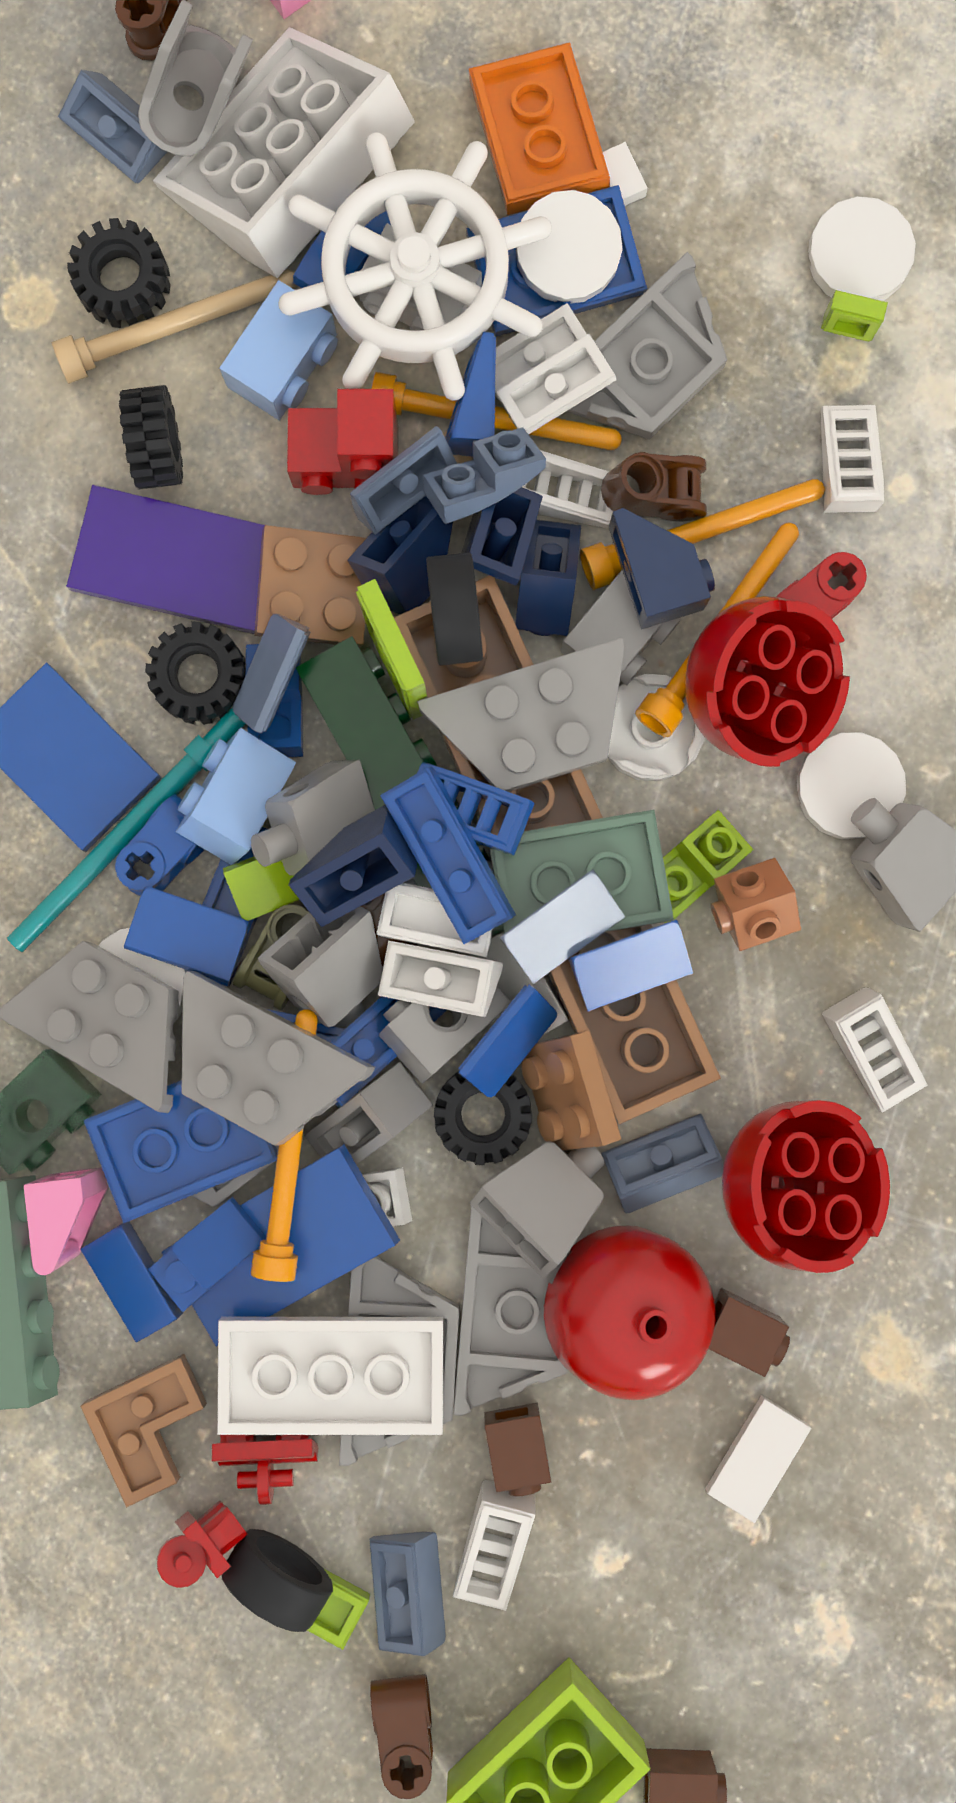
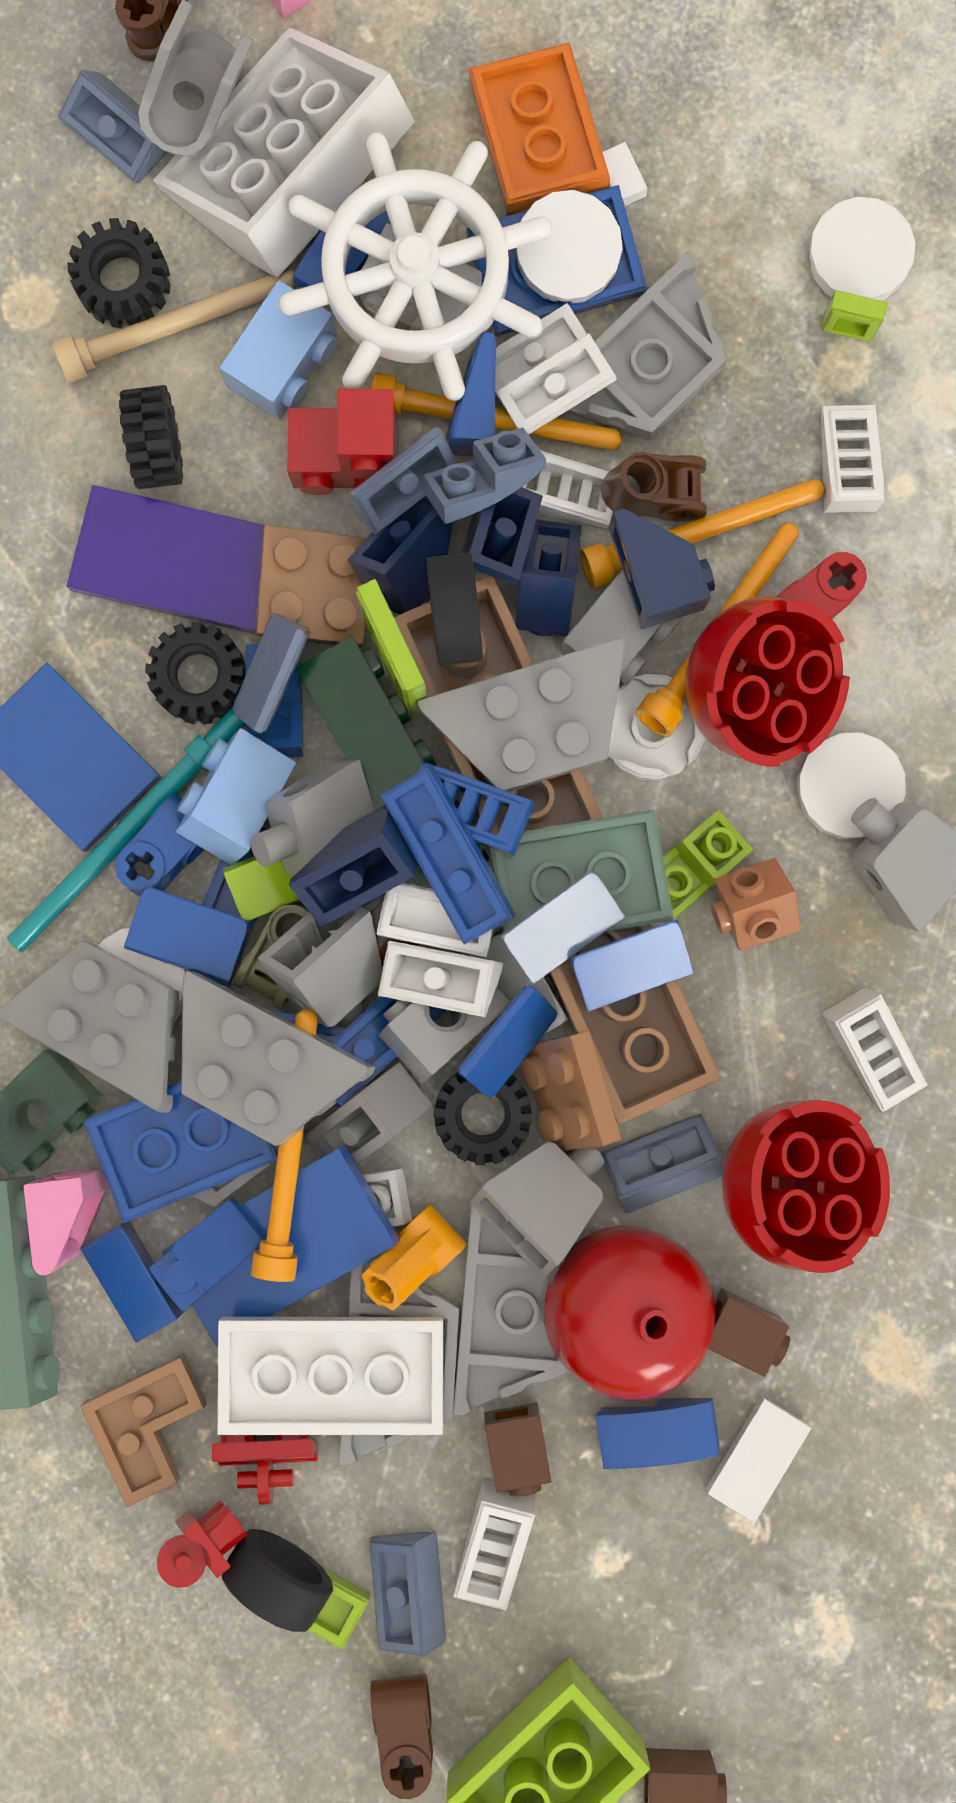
(422, 1252): none -> light orange piece
(658, 1435): none -> blue slope

